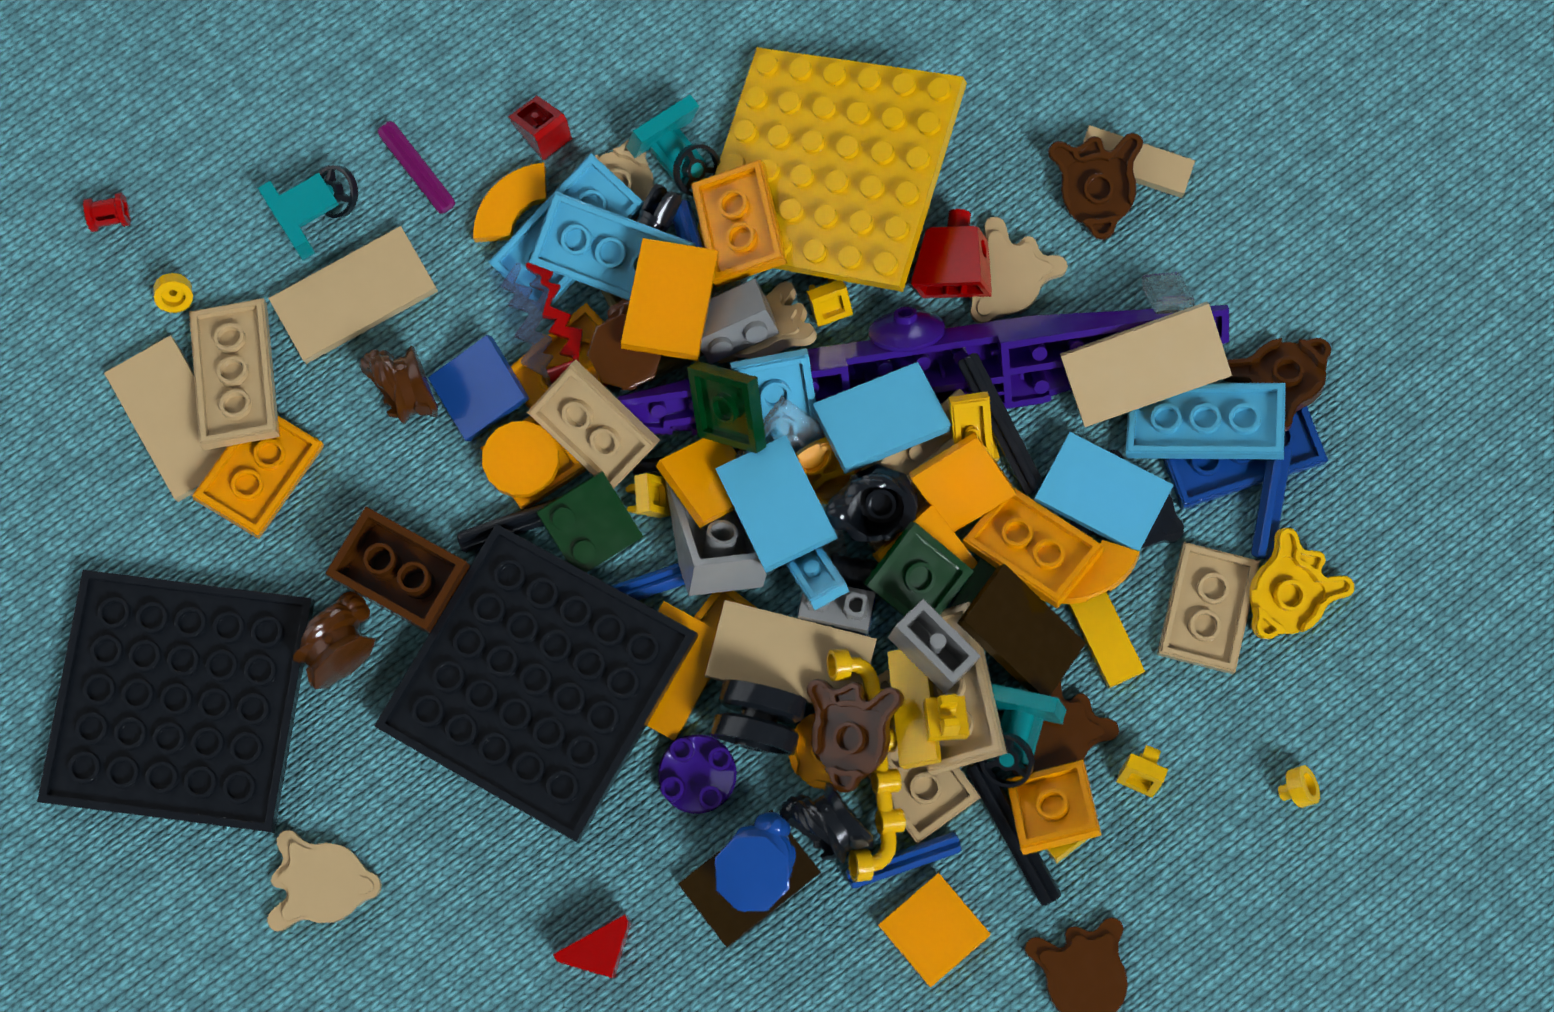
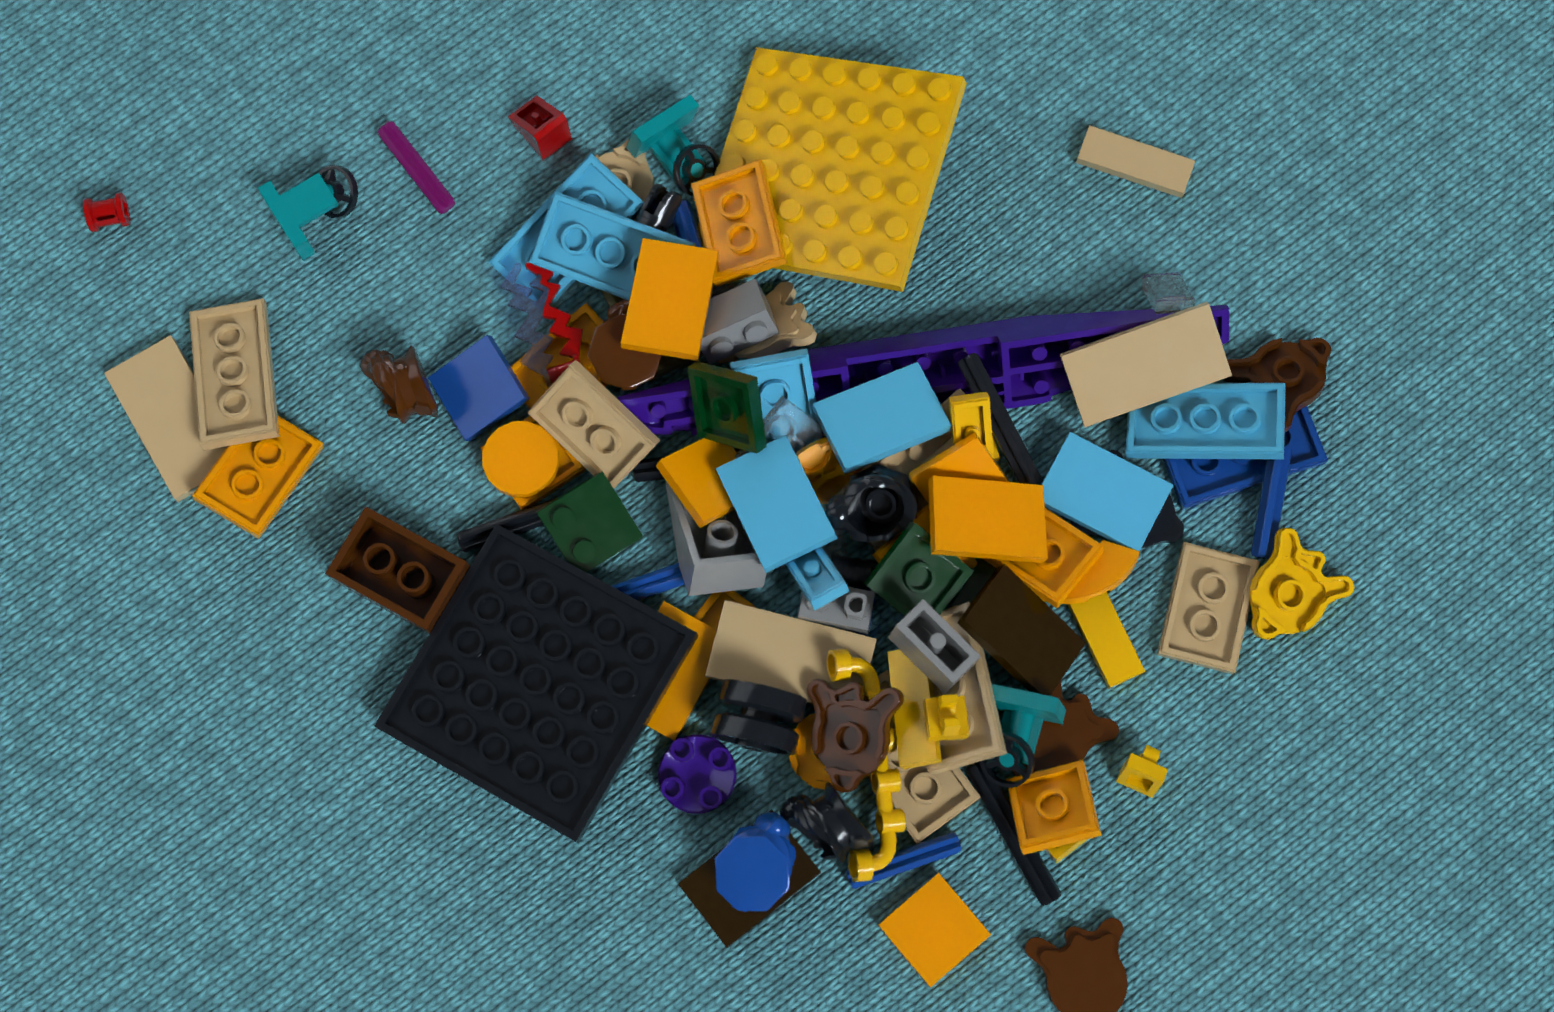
(172, 292): yellow tile -> none
(176, 701): black plate -> none
(320, 882): tan tile -> none
(334, 641): reddish brown piece -> none
(353, 295): tan tile -> none
(508, 201): light orange tile -> none
(598, 951): red slope -> none
(650, 496): yellow tile -> none
(829, 302): yellow tile -> none
(906, 330): dark purple dish -> none
(953, 260): red torso -> none
(987, 519): none -> light orange tile
(1016, 274): tan tile -> none
(1097, 182): reddish brown tile -> none
(1300, 787): yellow tile -> none

